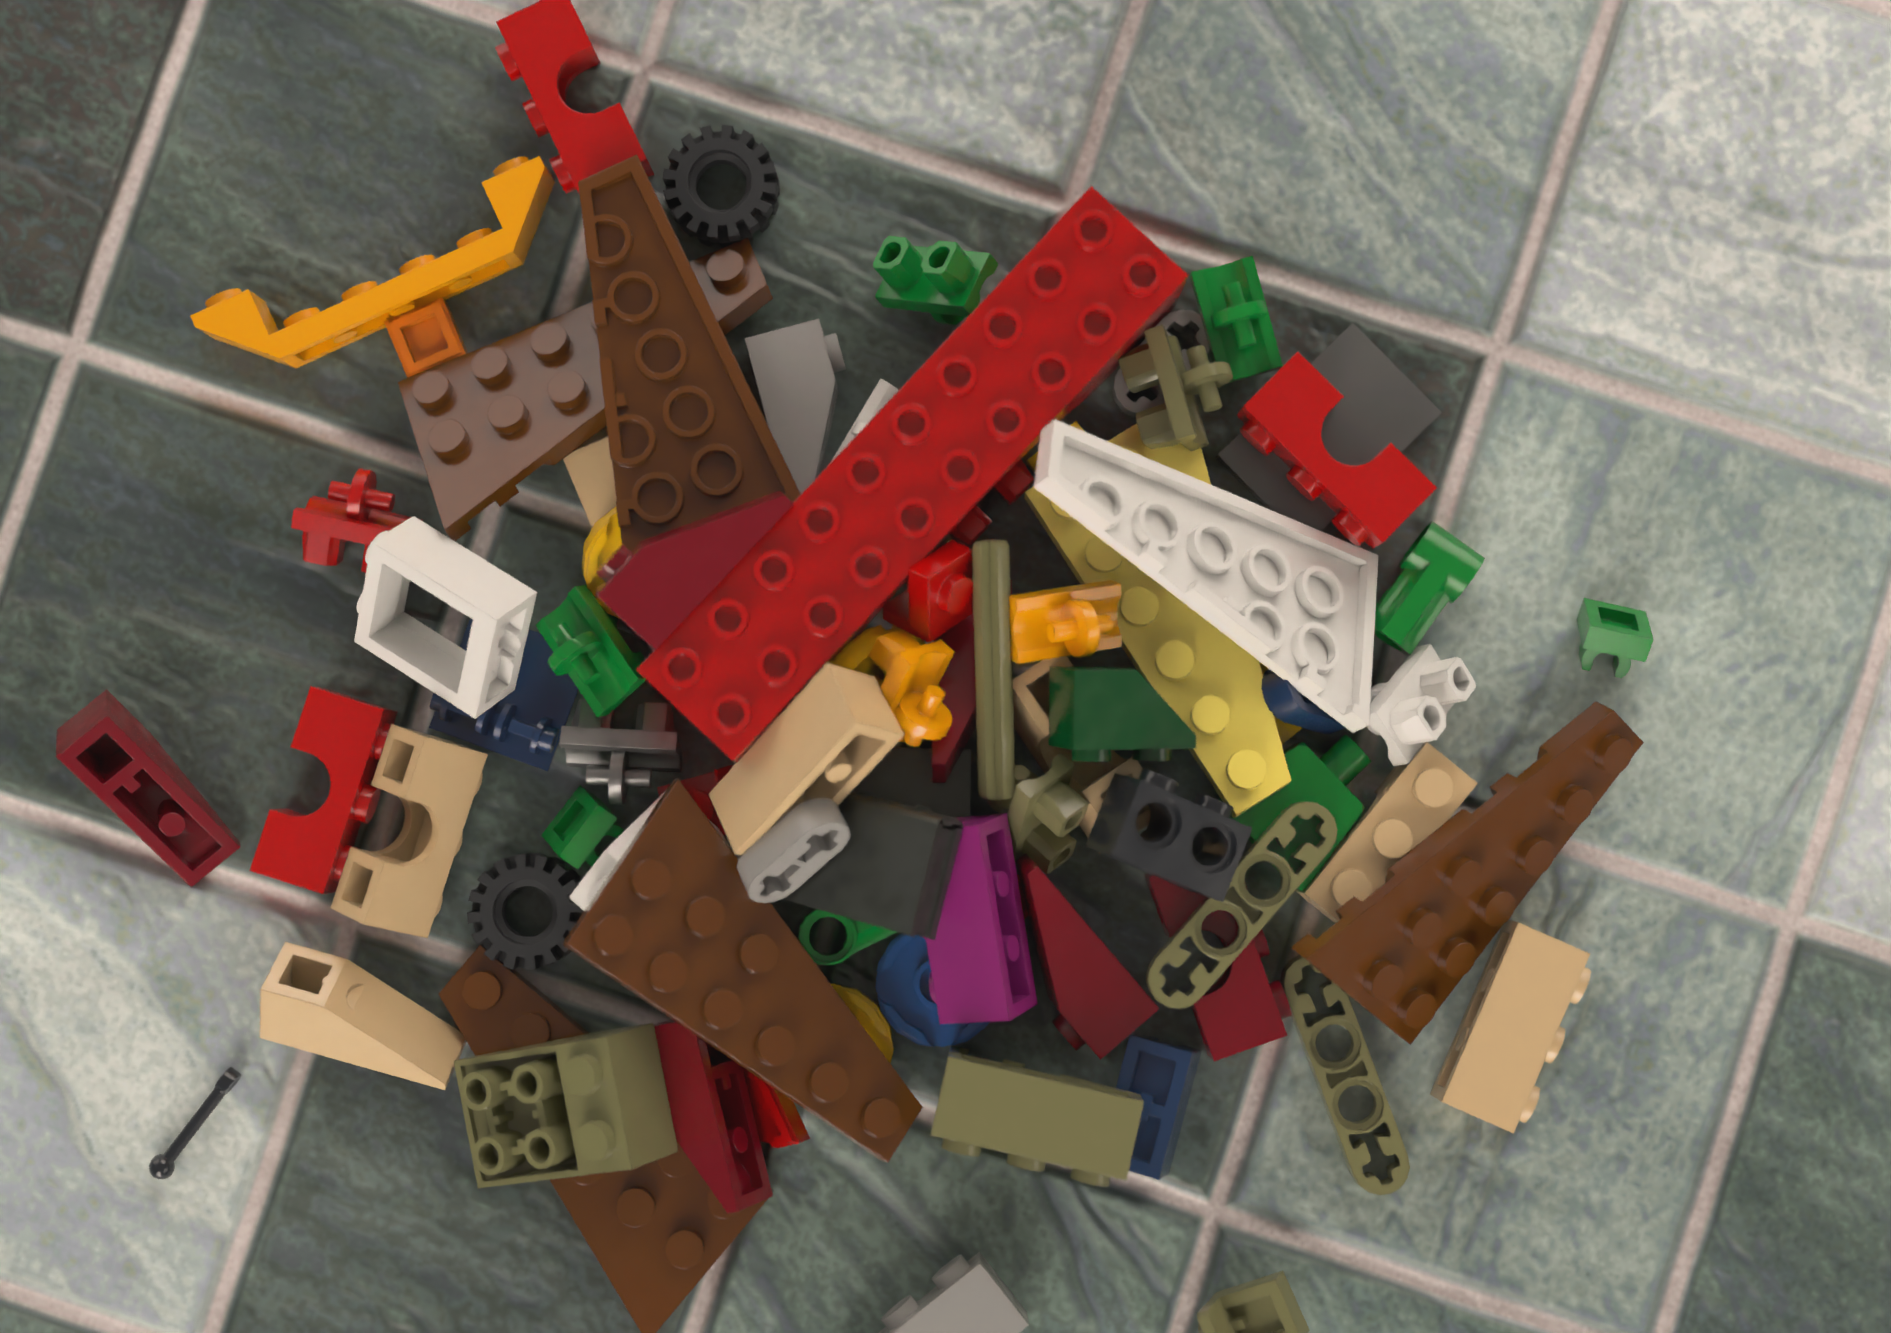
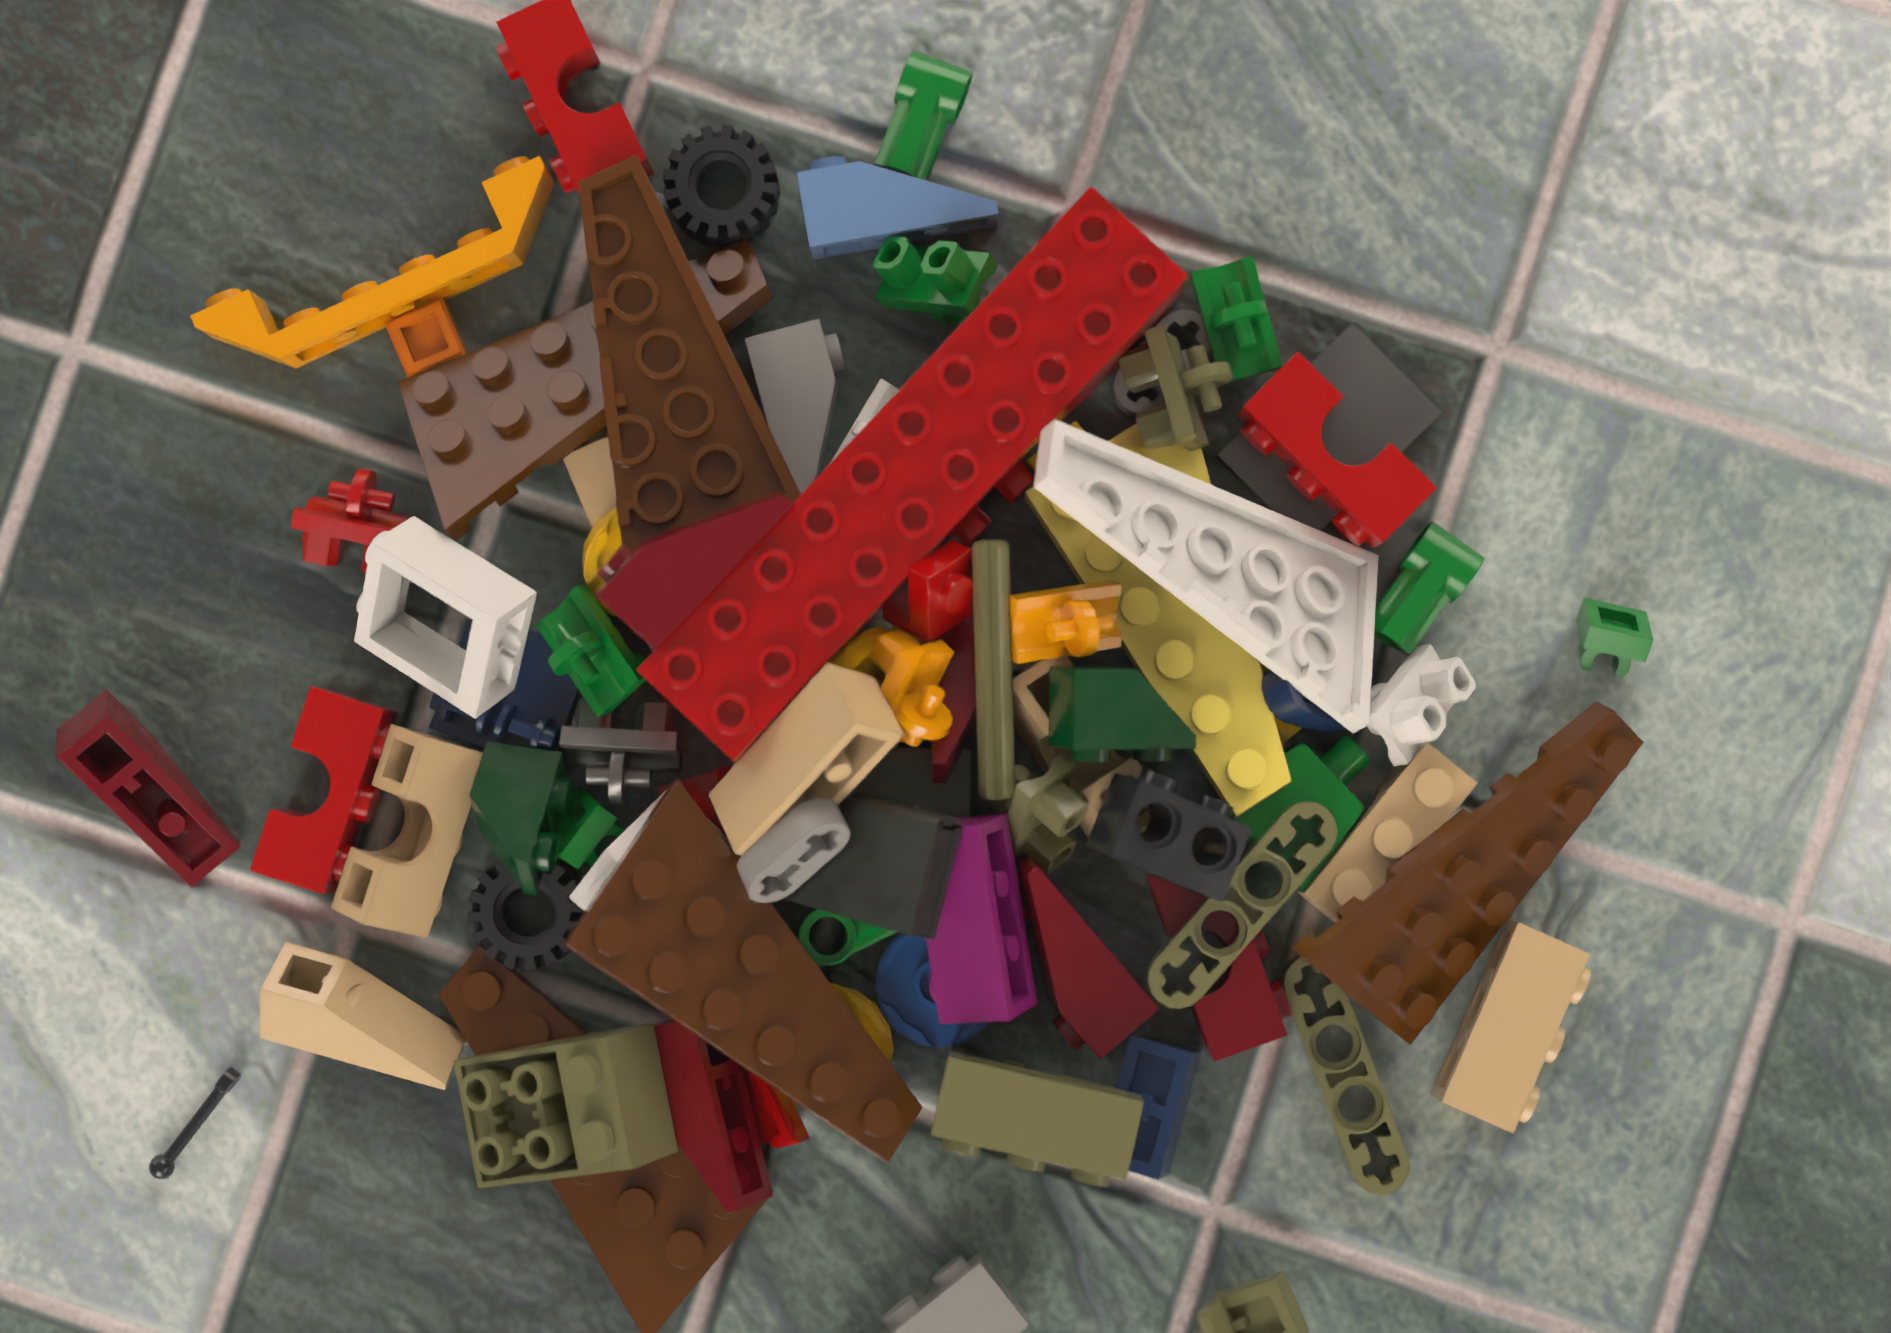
(519, 807): none -> dark green slope
(862, 204): none -> medium blue slope
(927, 103): none -> green piece

